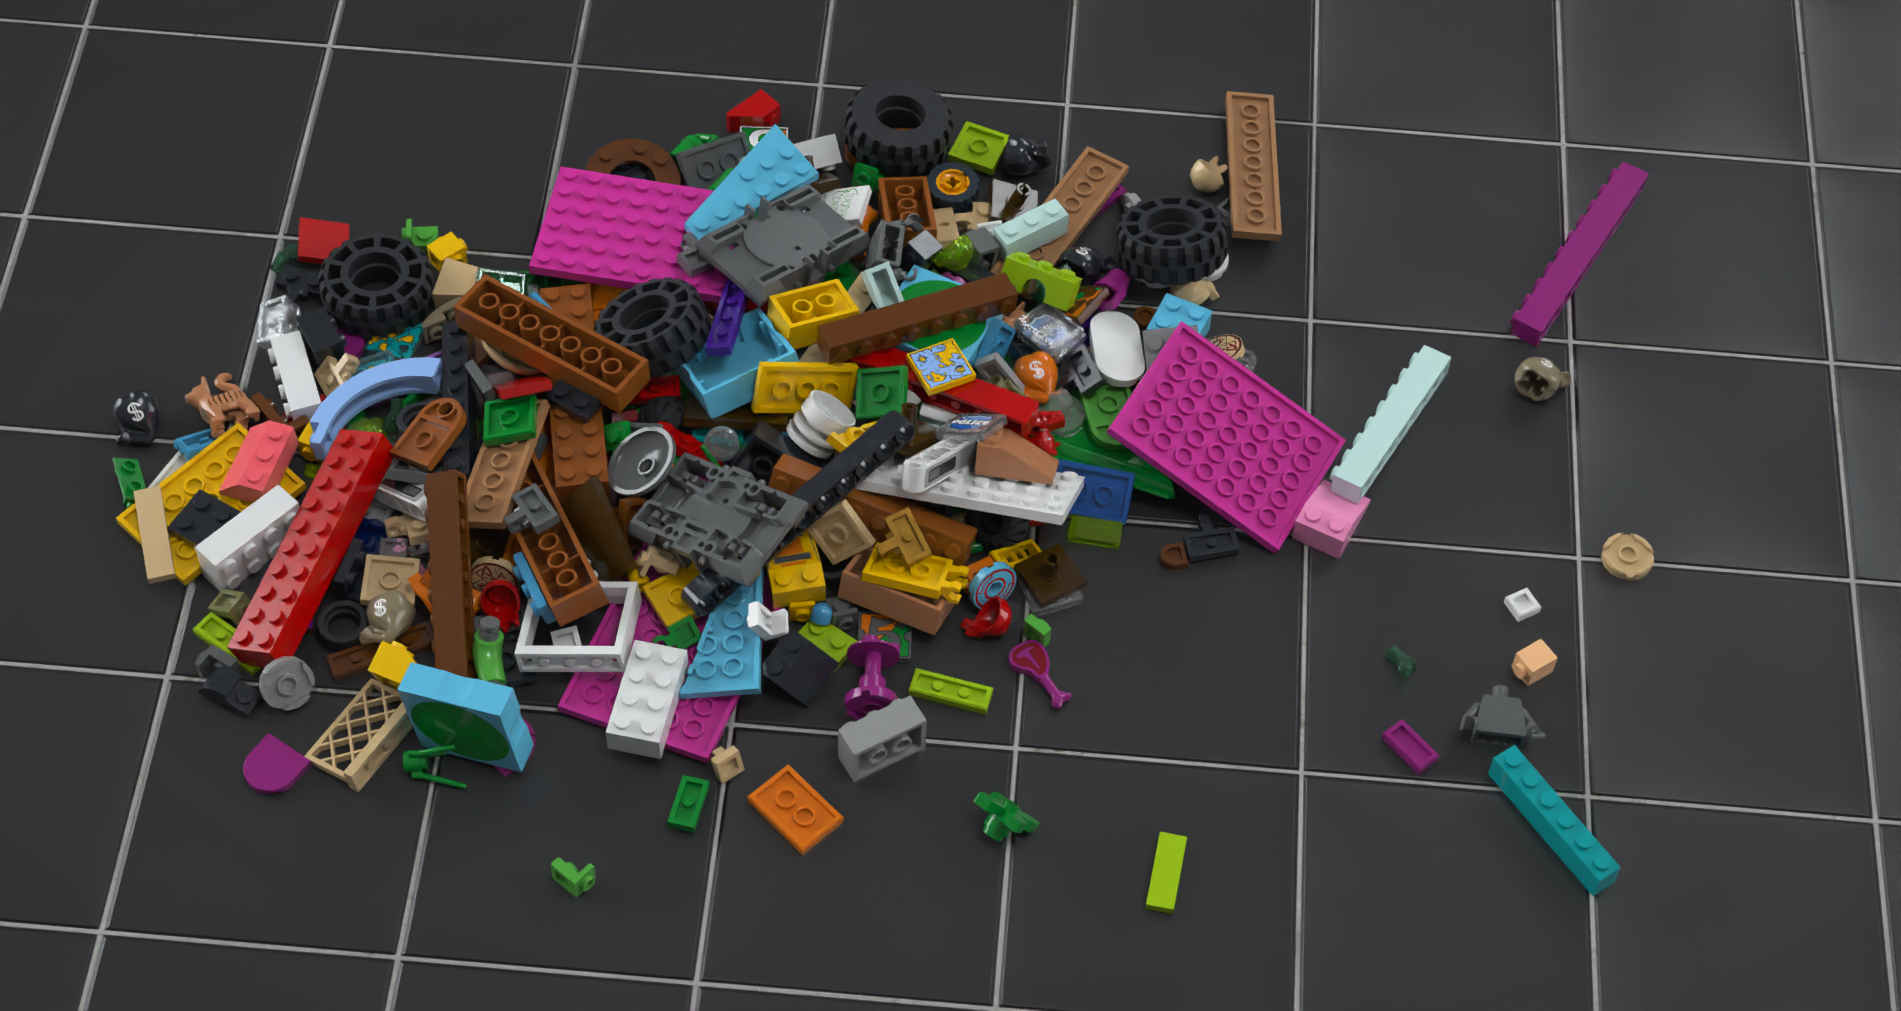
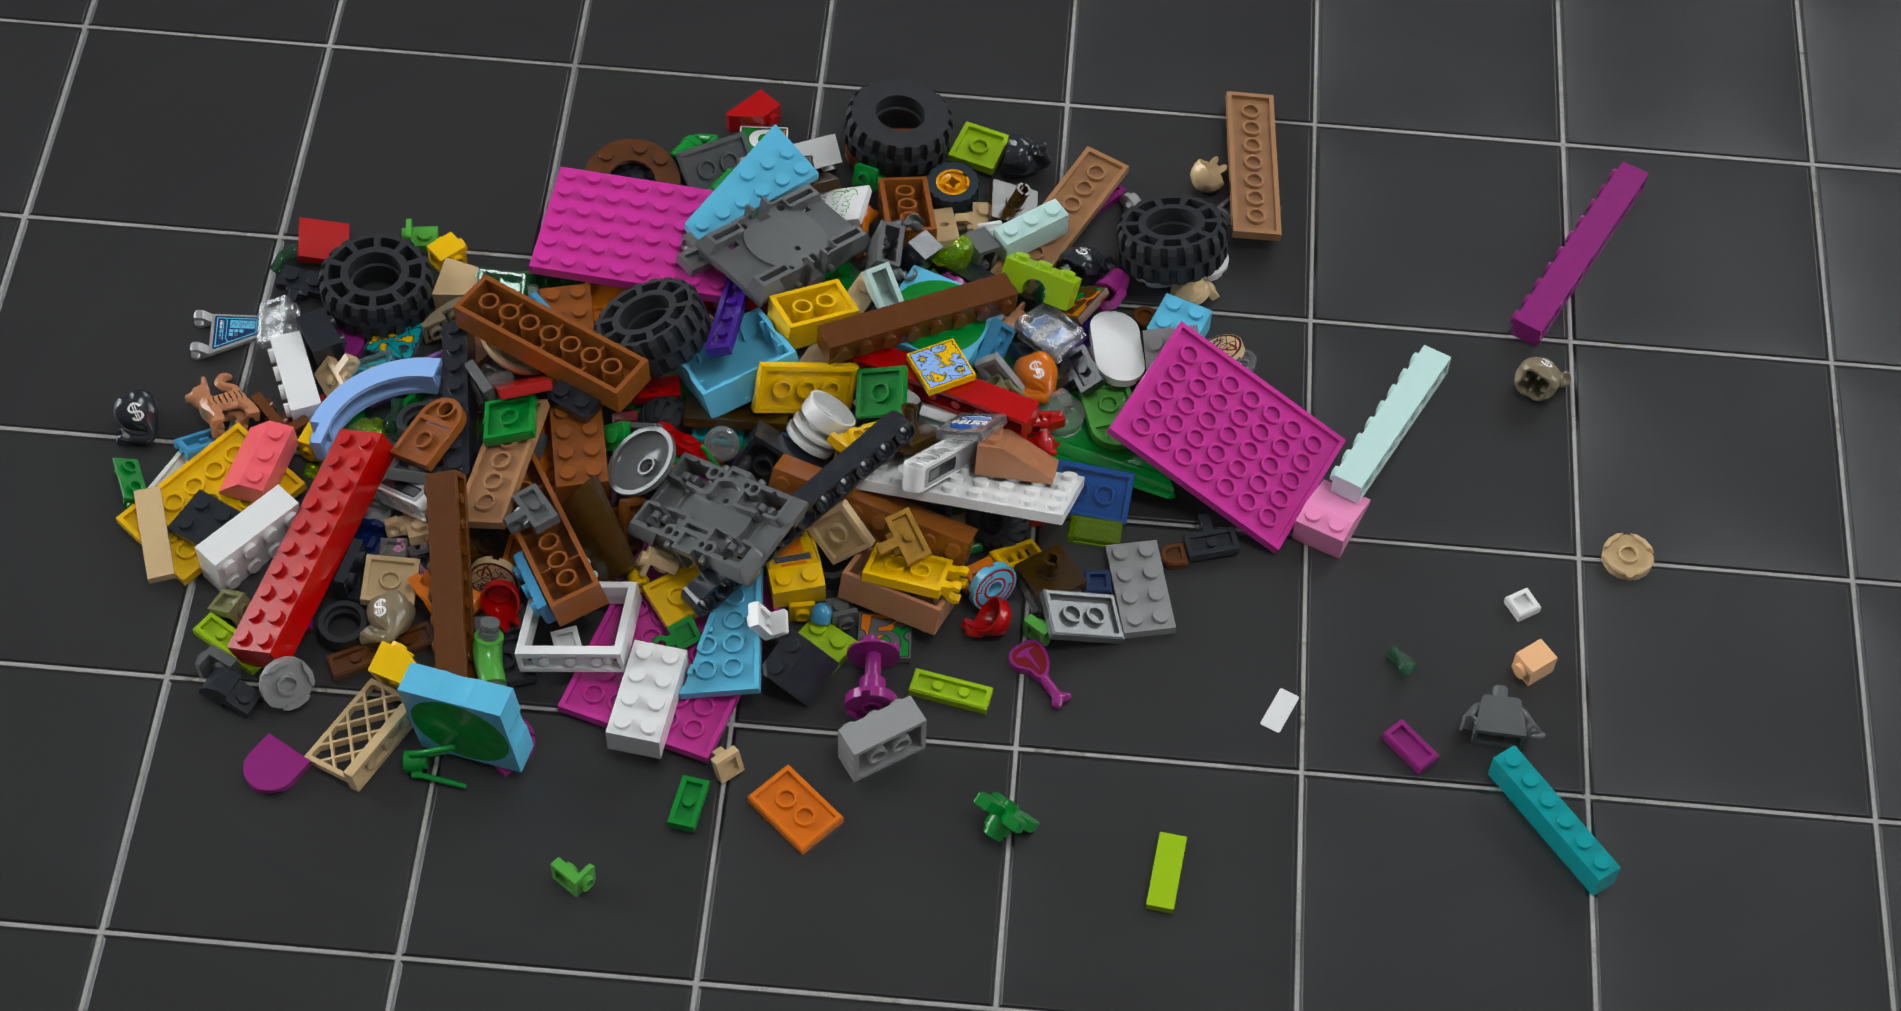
(226, 332): none -> flag
(1081, 616): none -> dark grey tile
(1098, 581): none -> dark blue tile
(1140, 589): none -> light grey plate
(1279, 710): none -> white sticker

